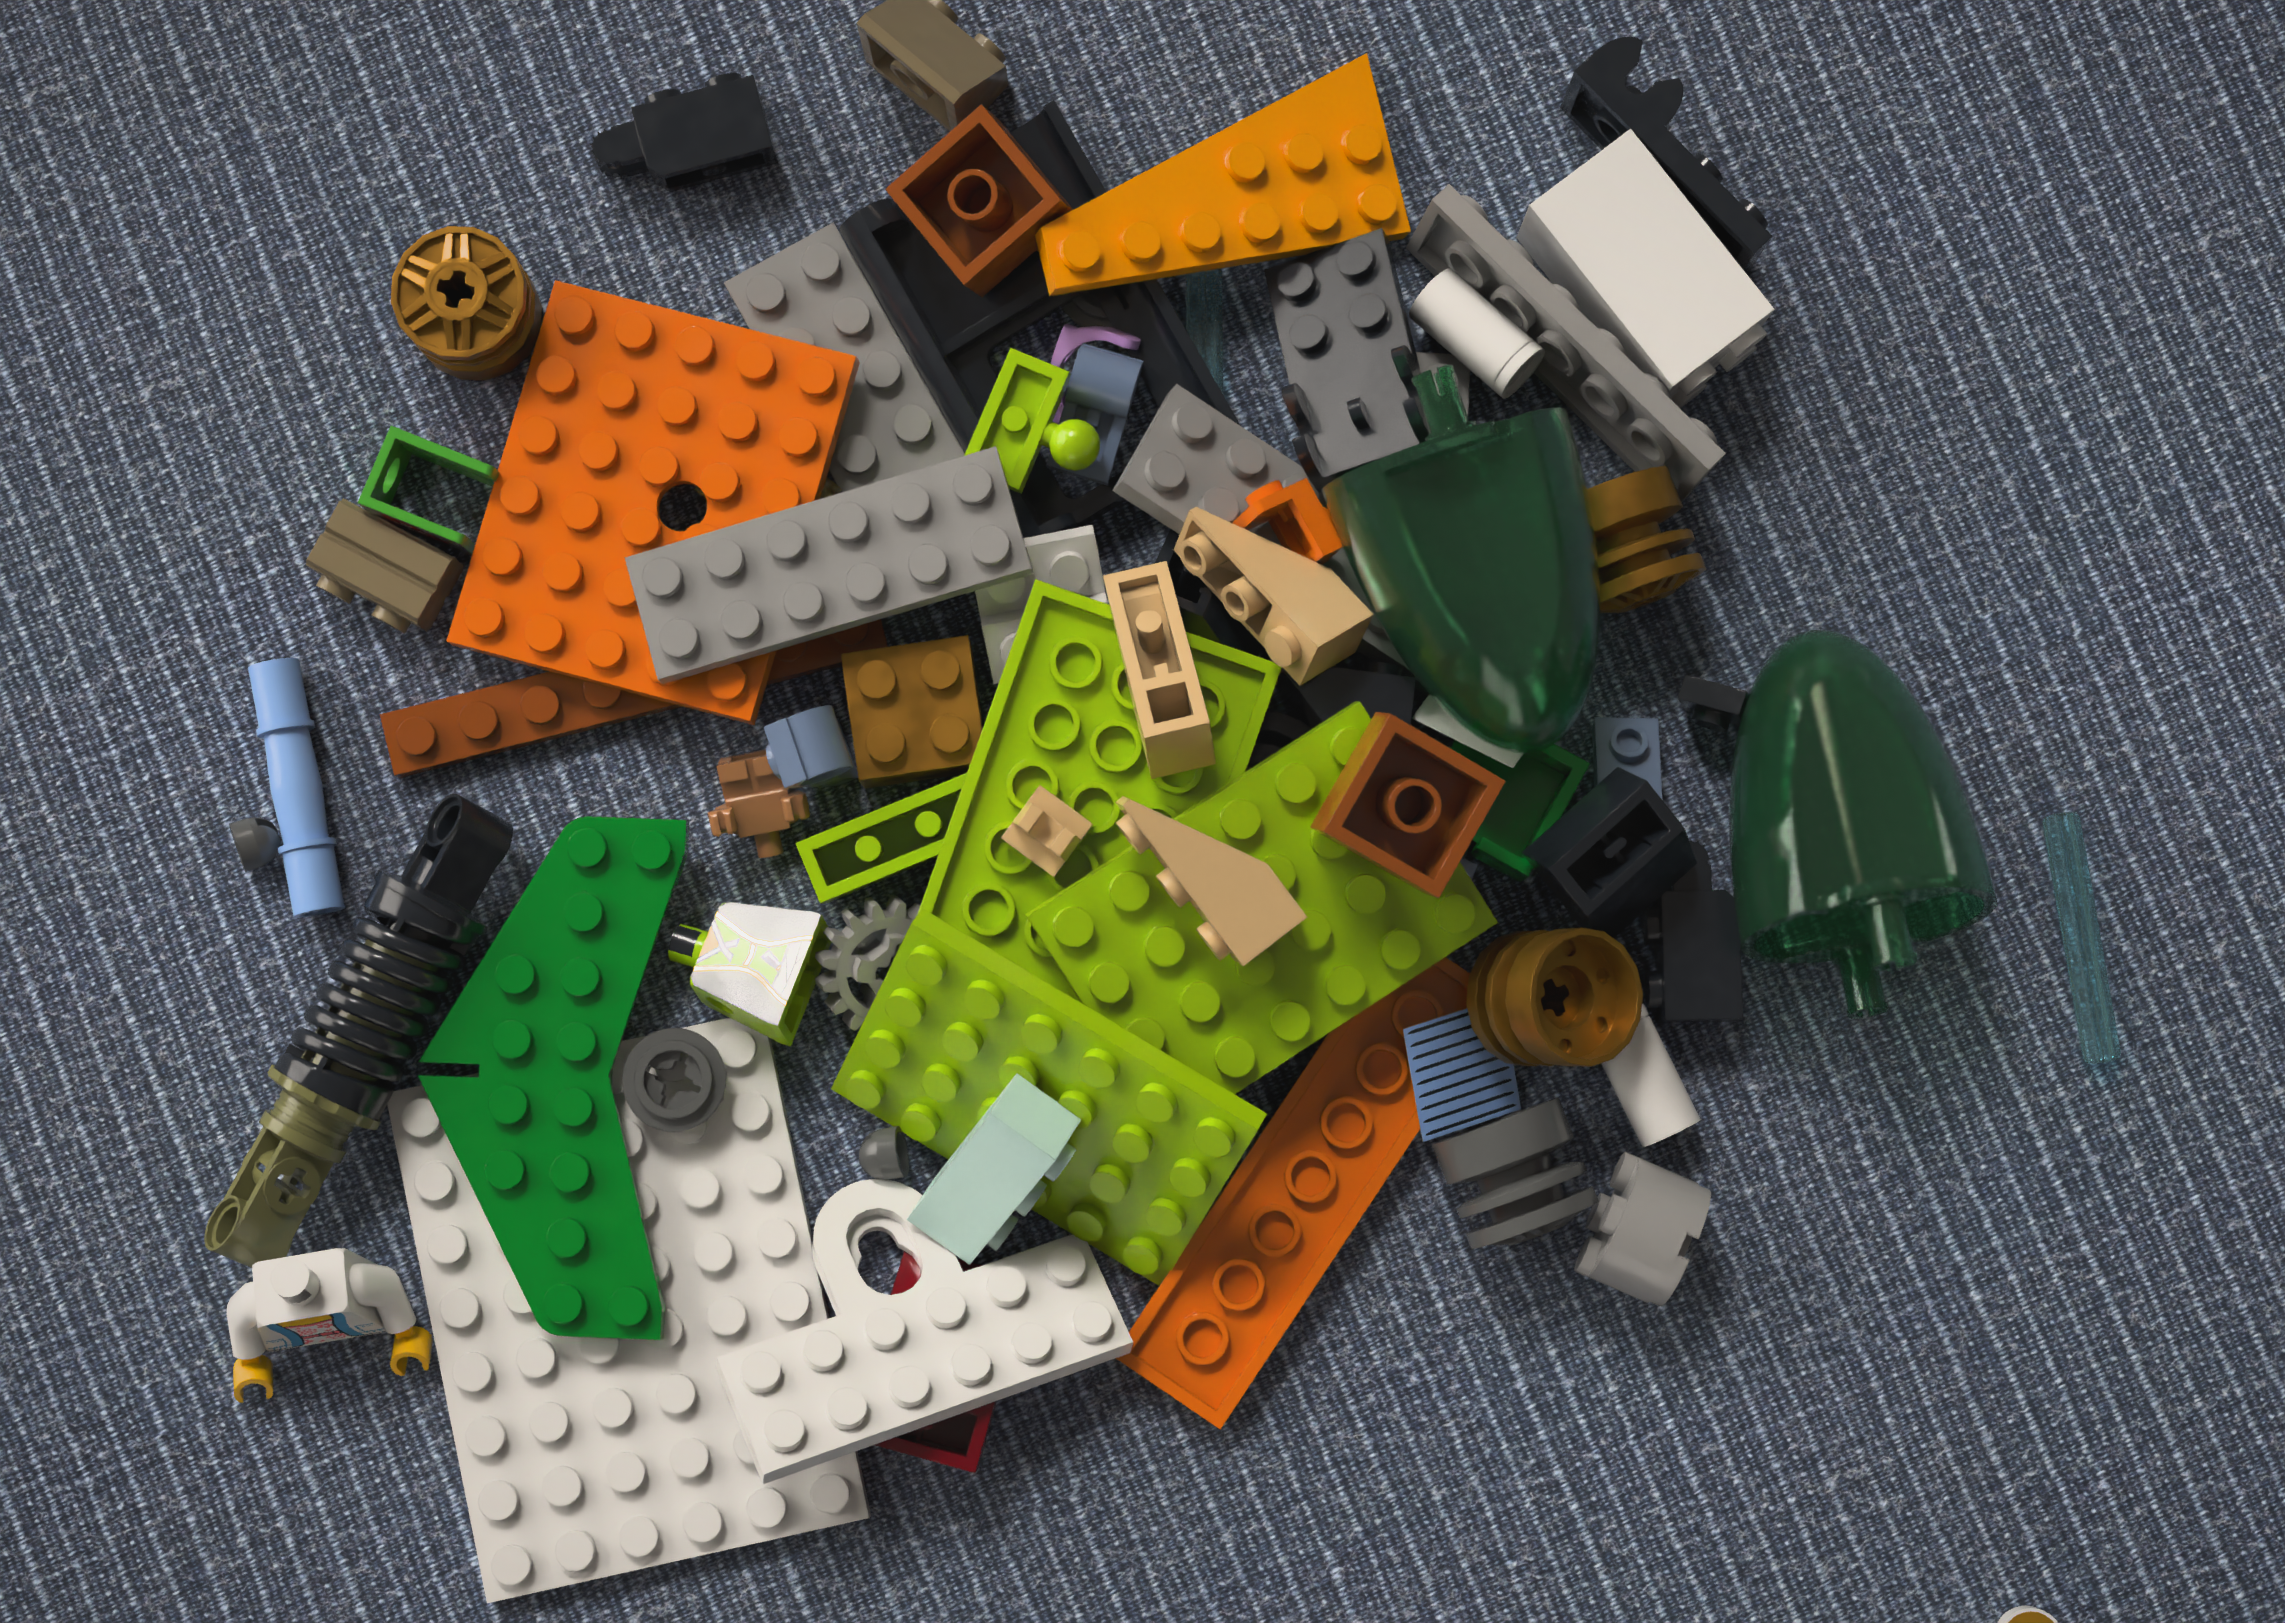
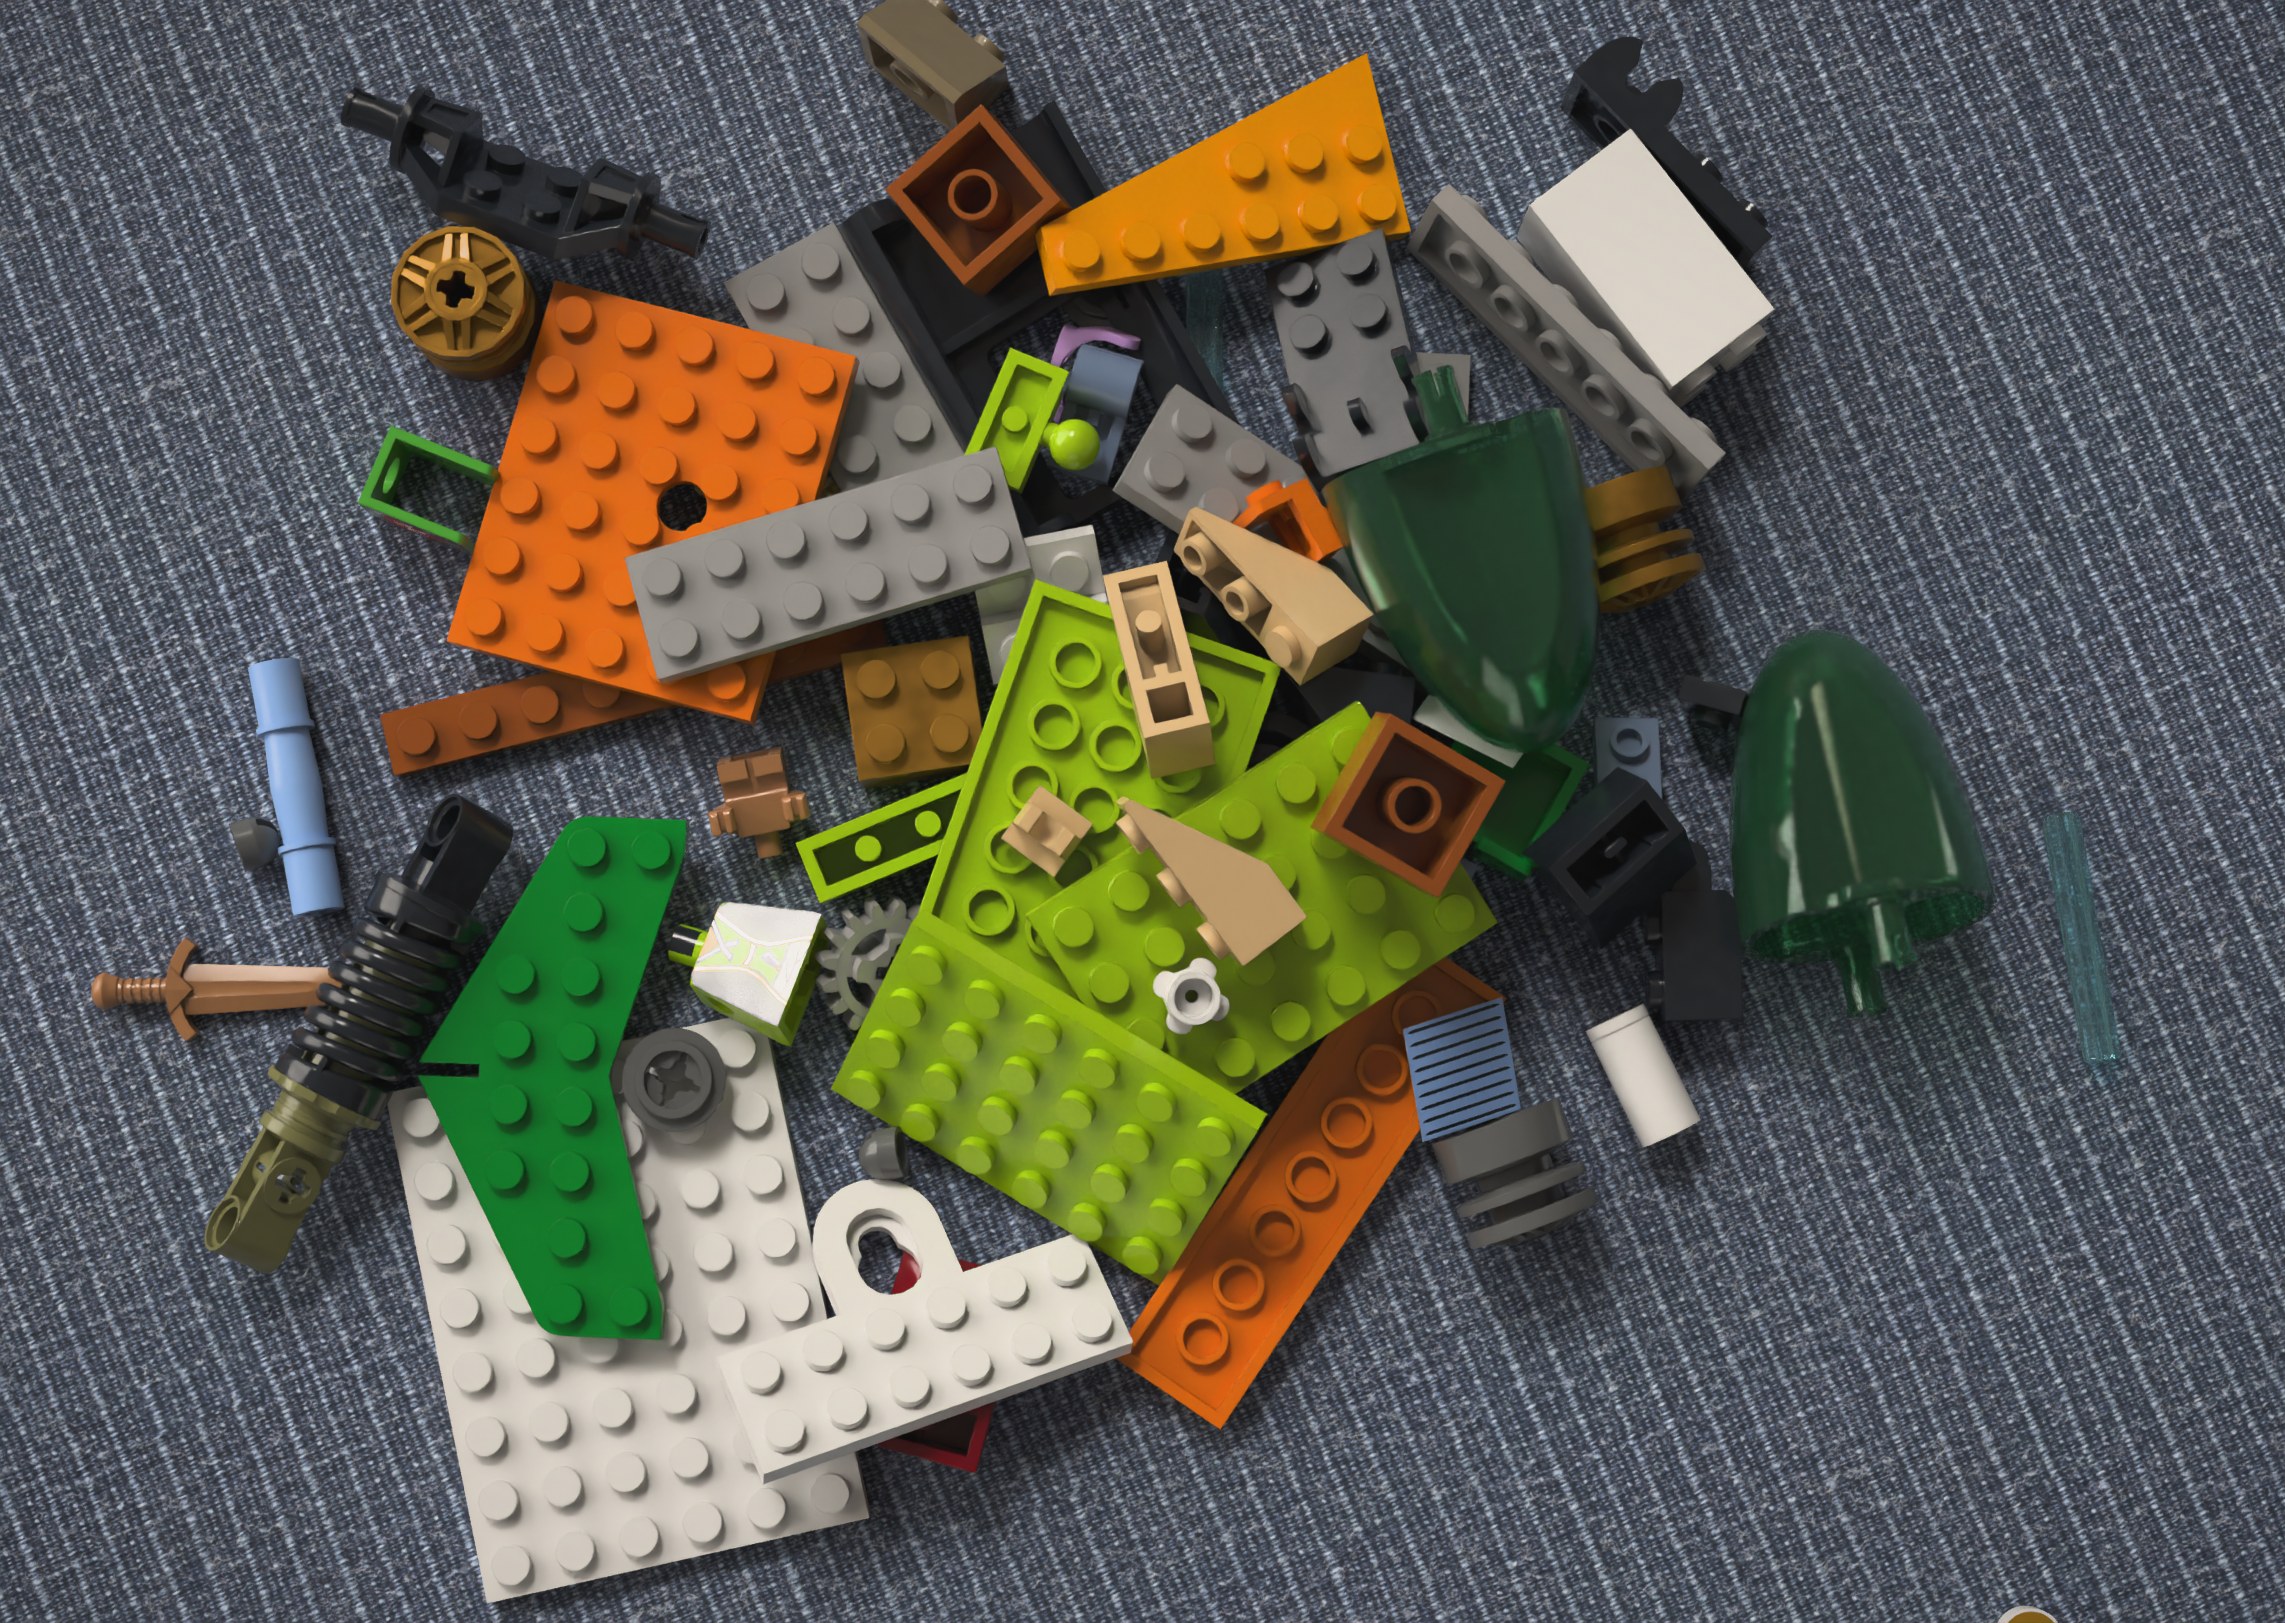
(213, 988): none -> medium nougat sword
(316, 1302): white torso -> none
(383, 566): dark tan brick -> none
(516, 195): none -> black plate
(691, 135): black hinge -> none
(810, 750): sand blue plate -> none
(997, 1171): light aqua brick -> none
(1209, 1001): none -> white plate
(1476, 333): white pin -> none
(1554, 997): pearl gold wheel -> none
(1643, 1230): light grey brick -> none

